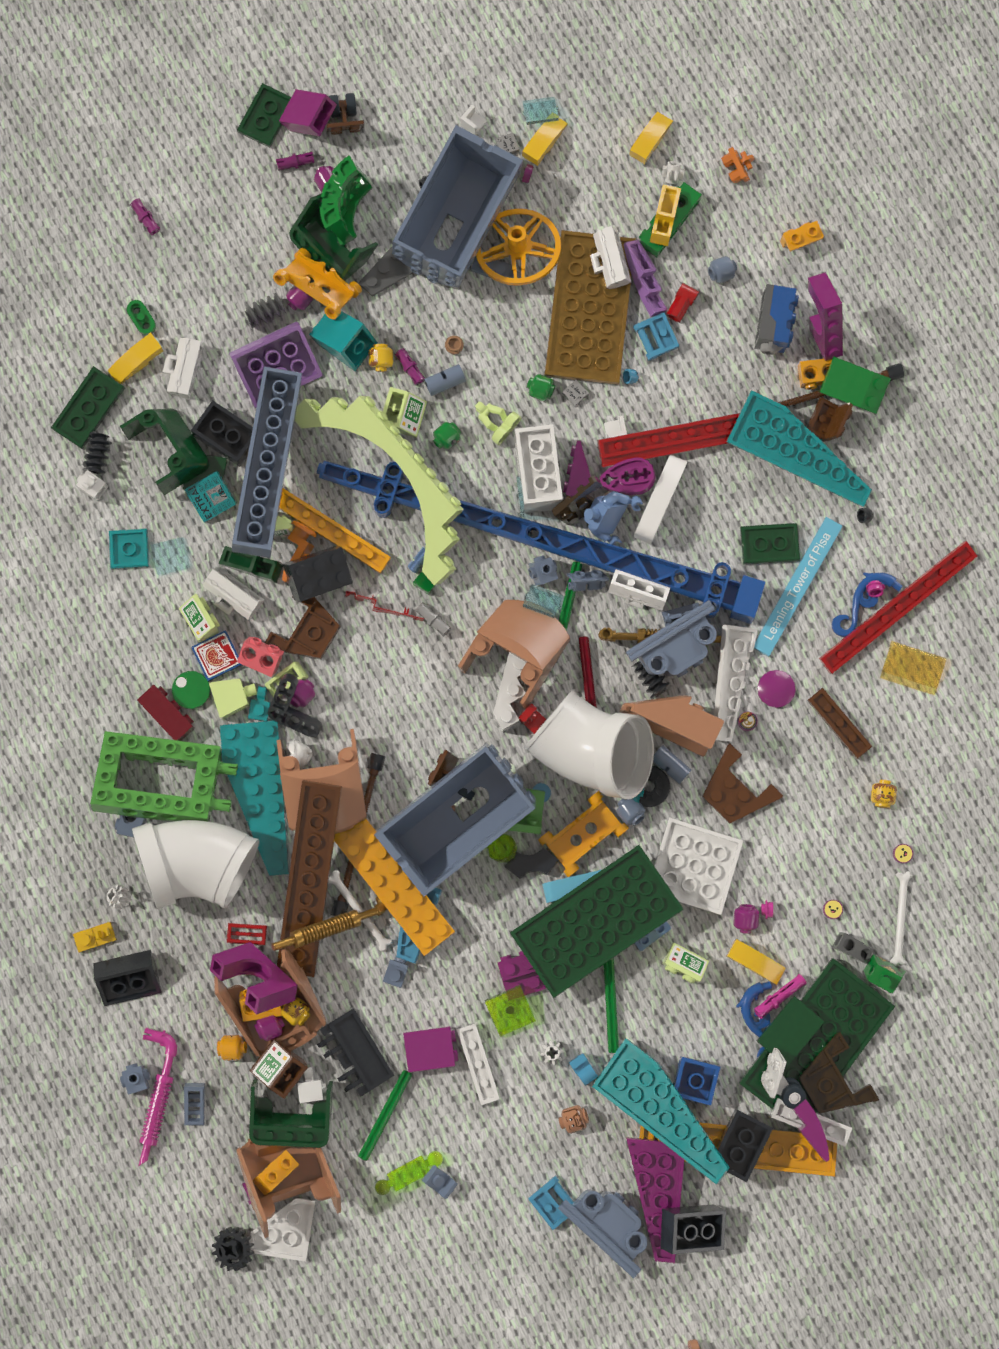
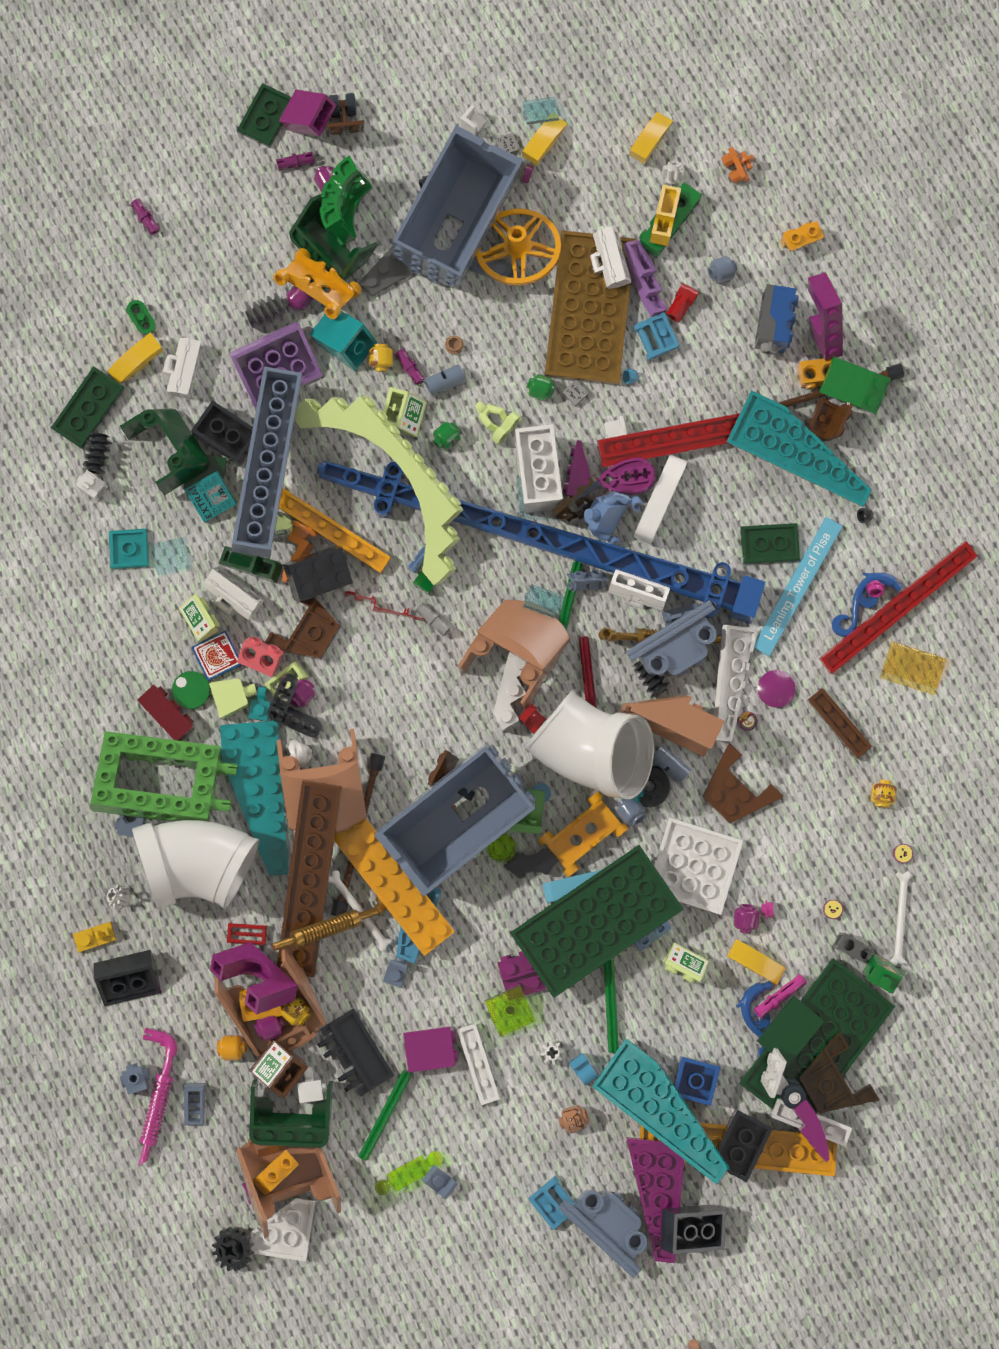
(543, 570): sand blue brick -> none

